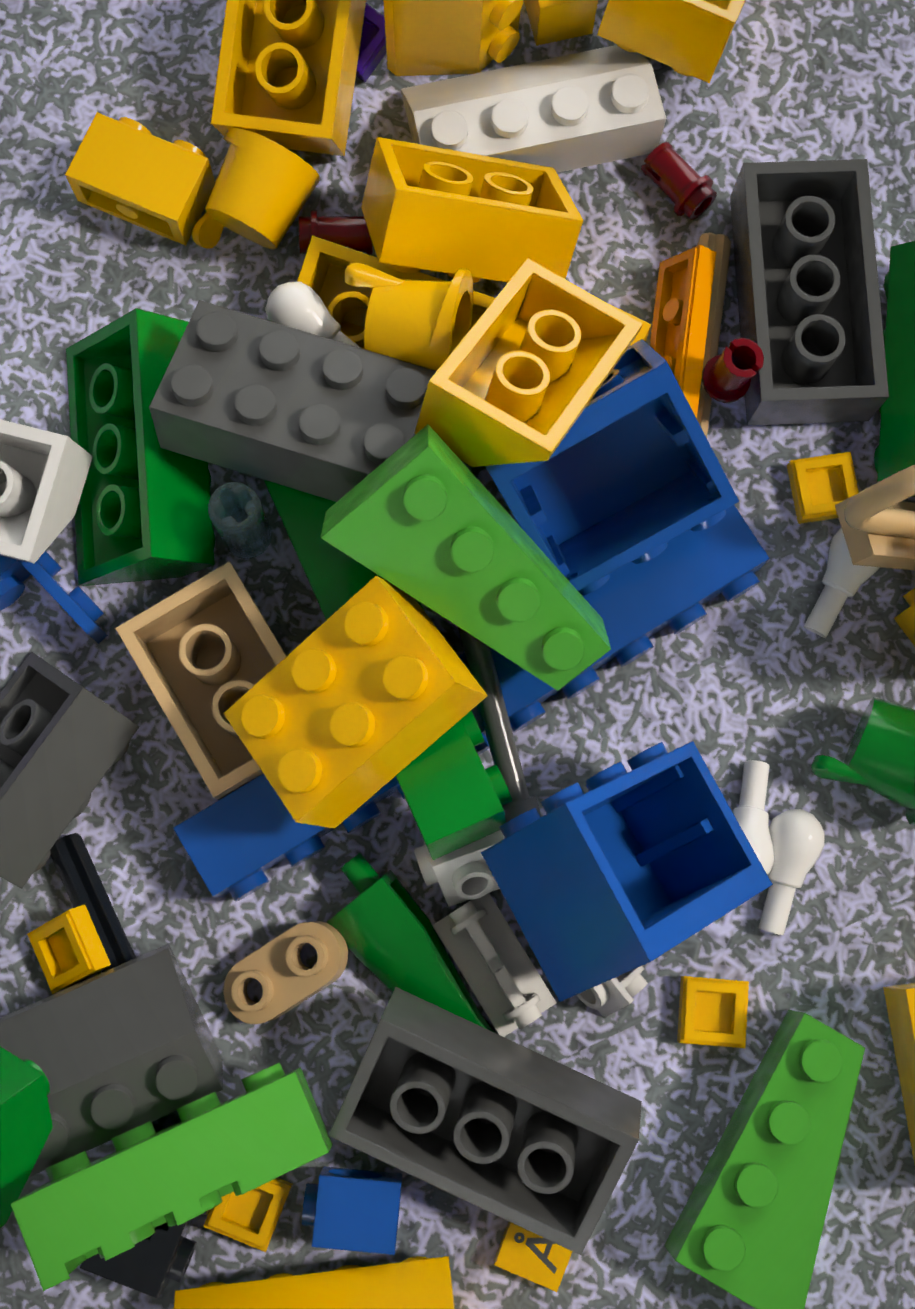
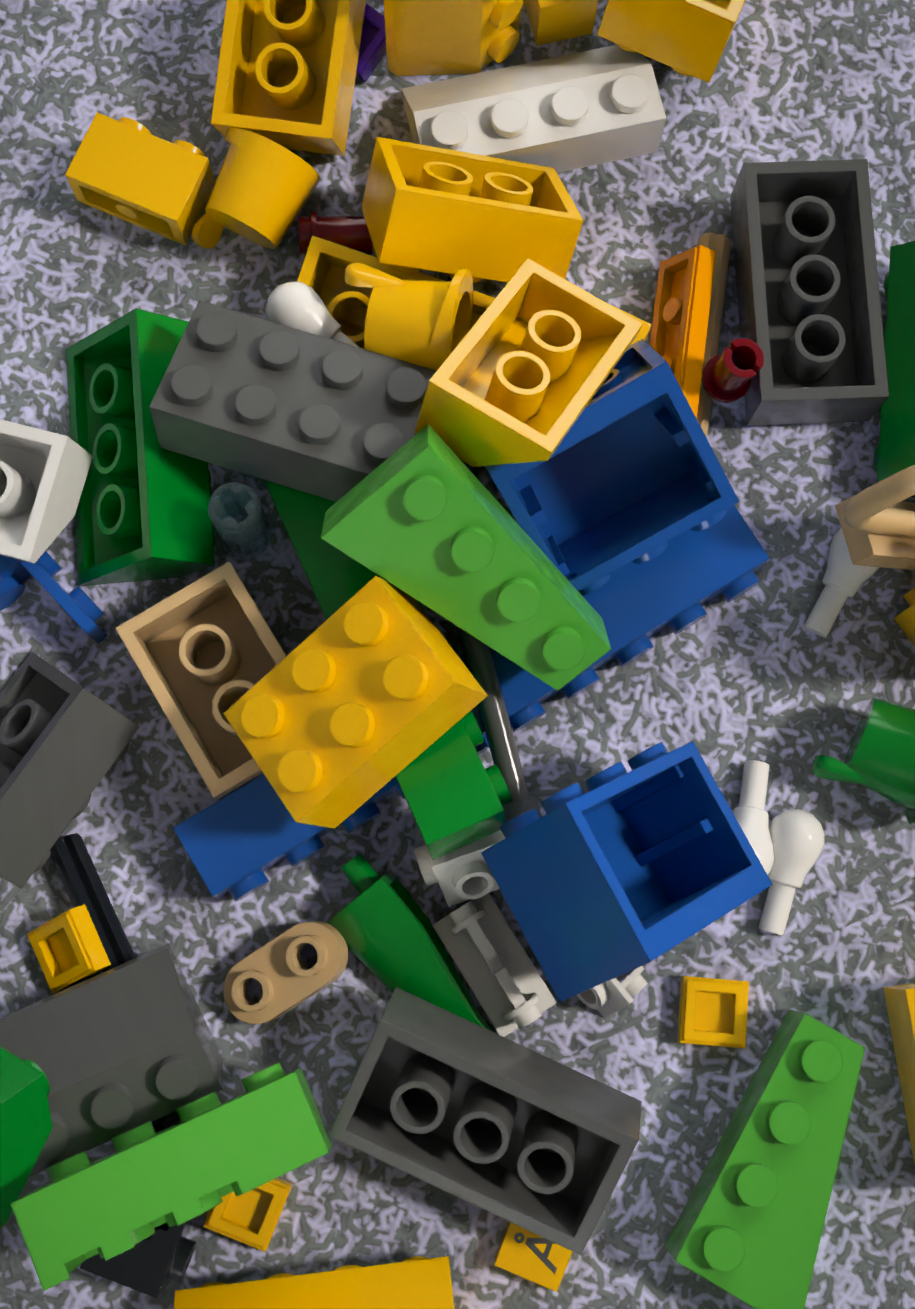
(354, 1210): blue brick -> none
(679, 181): dark red pin -> none
(821, 484): yellow tile -> none

